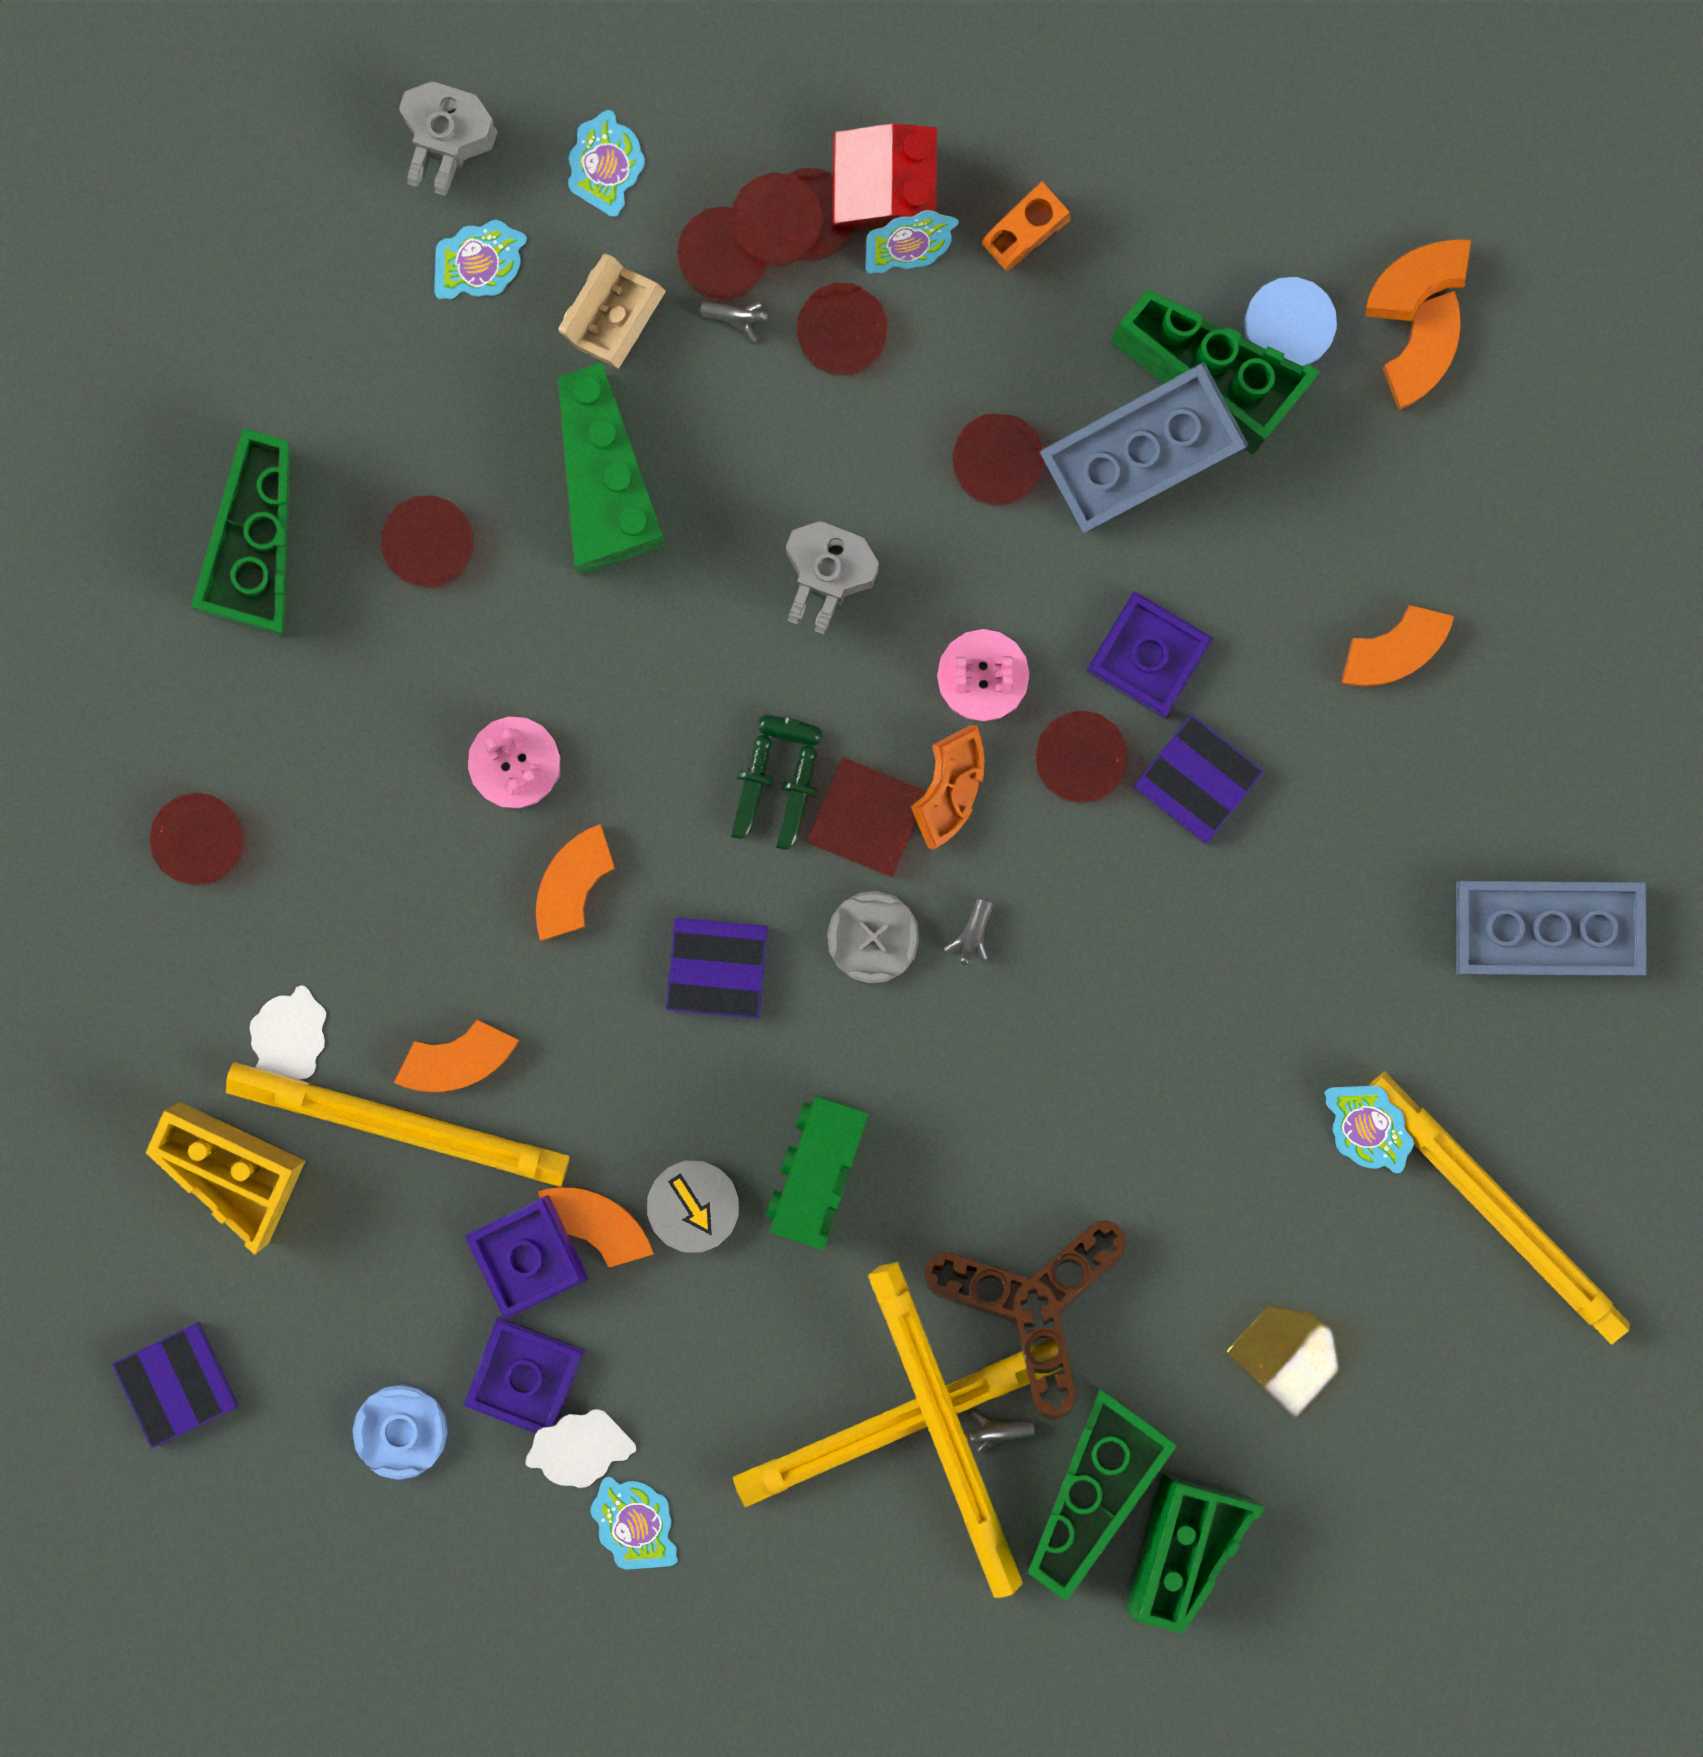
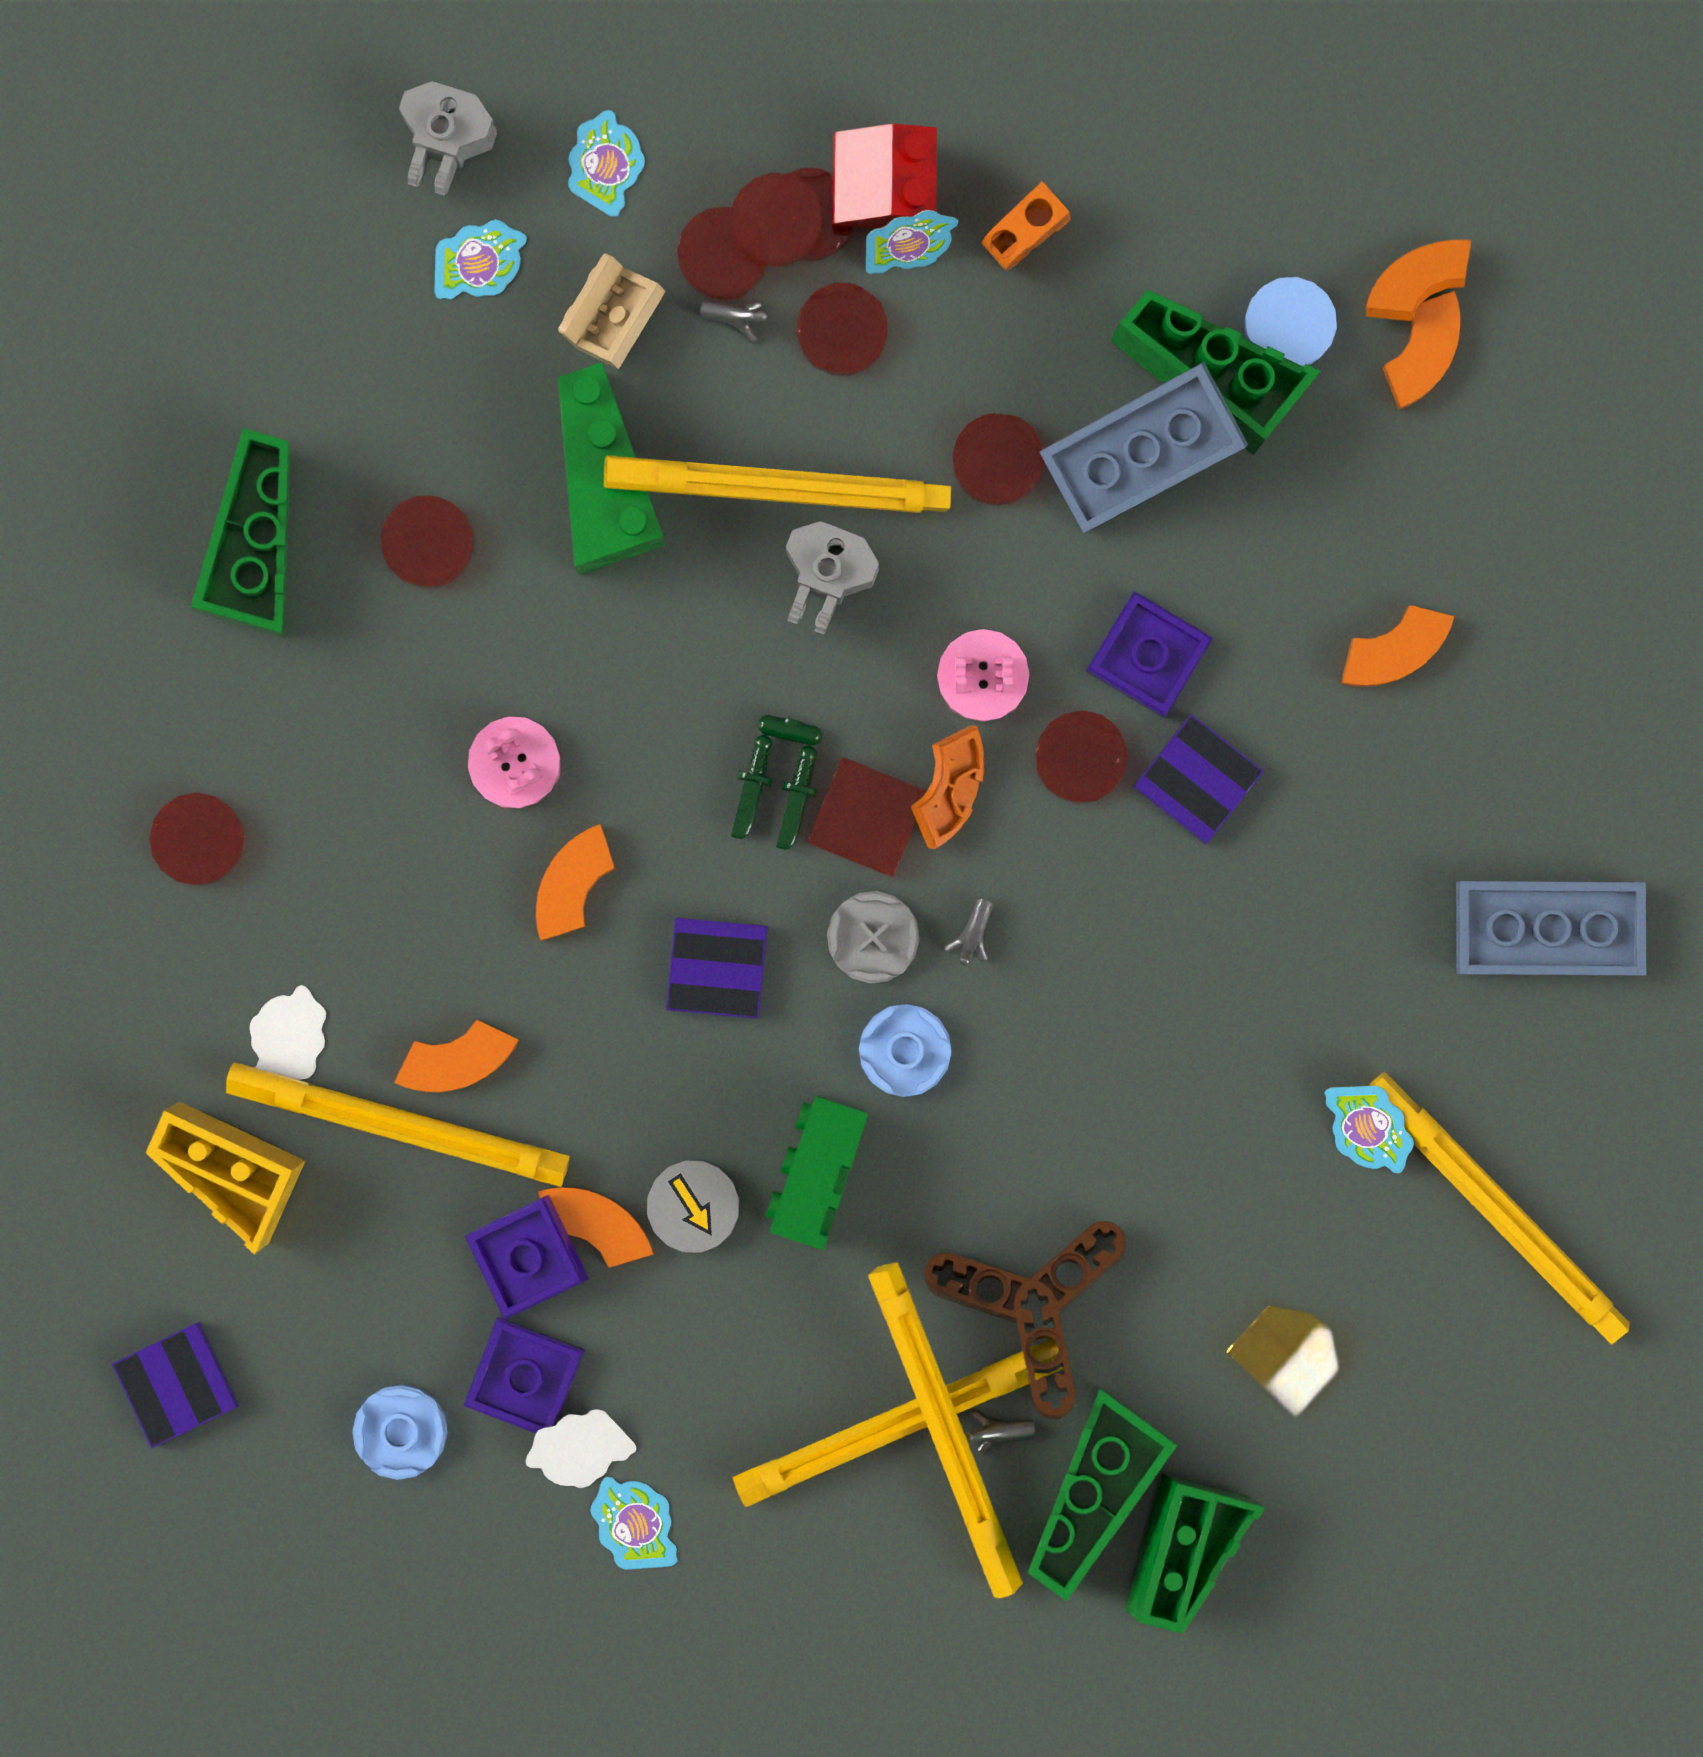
(774, 485): none -> yellow piece
(905, 1050): none -> light blue tile

